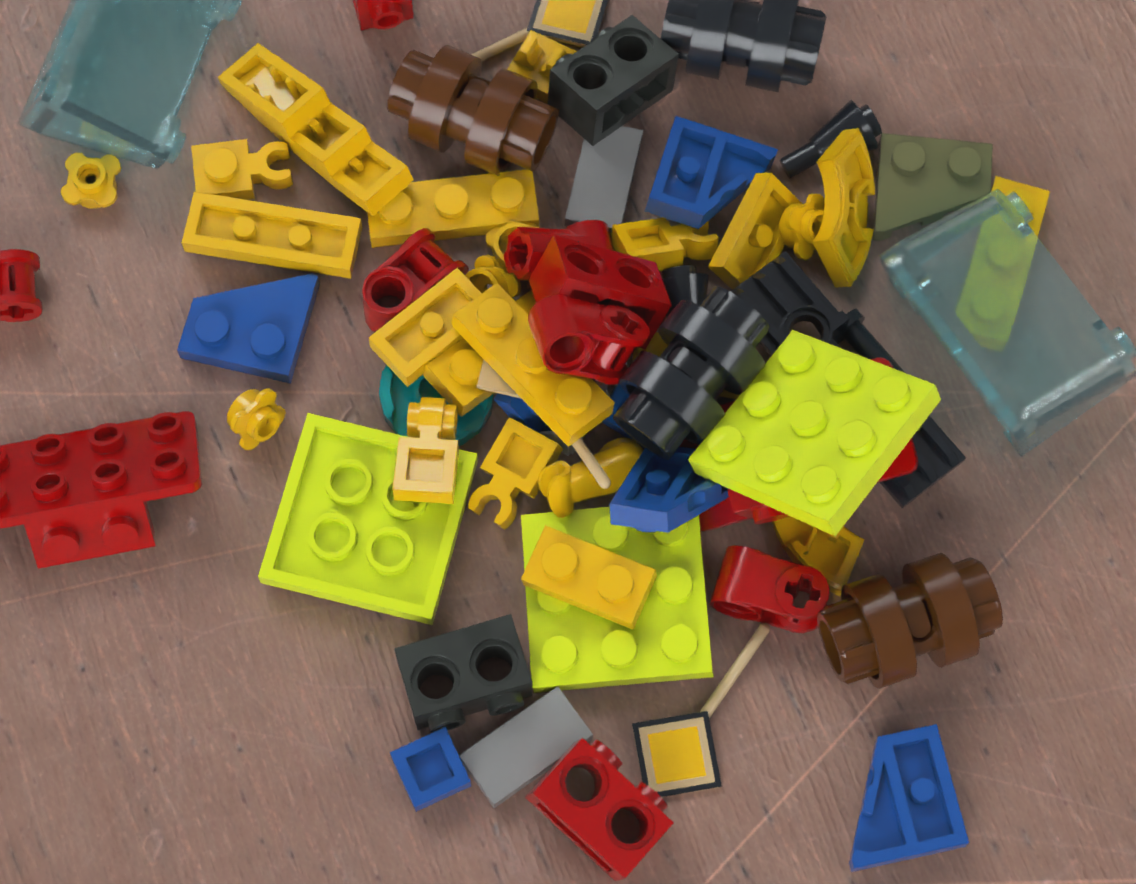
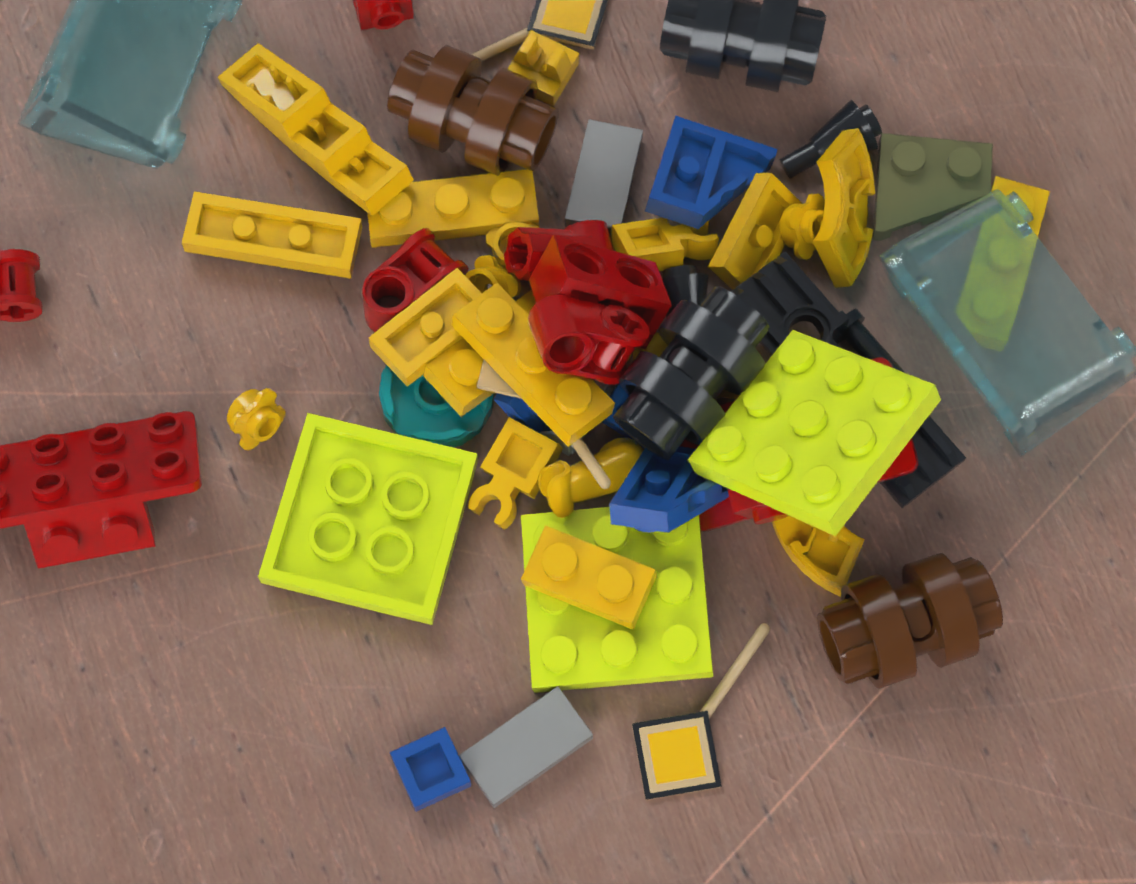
(95, 195): yellow plate -> none
(232, 170): yellow plate -> none
(251, 327): blue wing -> none
(428, 454): yellow plate -> none
(459, 658): pearl dark grey brick -> none
(590, 821): red brick -> none
(612, 79): pearl dark grey brick -> none
(763, 590): red piece -> none
(907, 802): blue wing -> none

